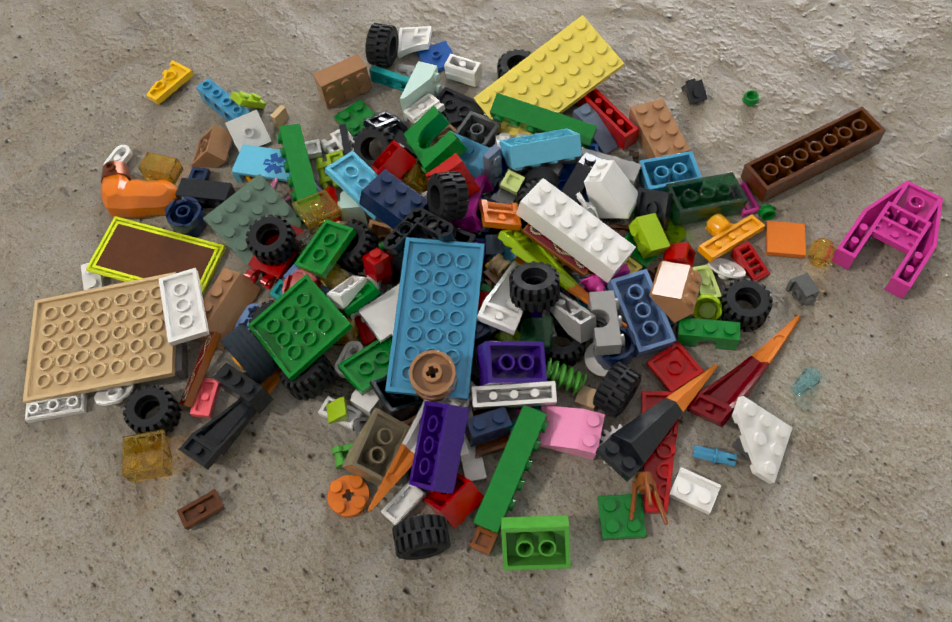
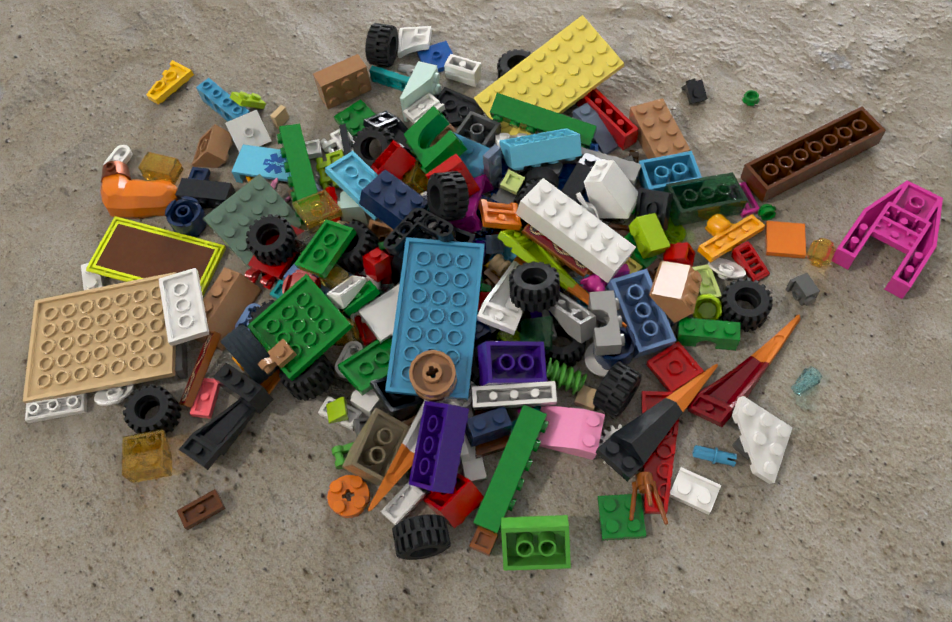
(279, 355): none -> medium nougat plate

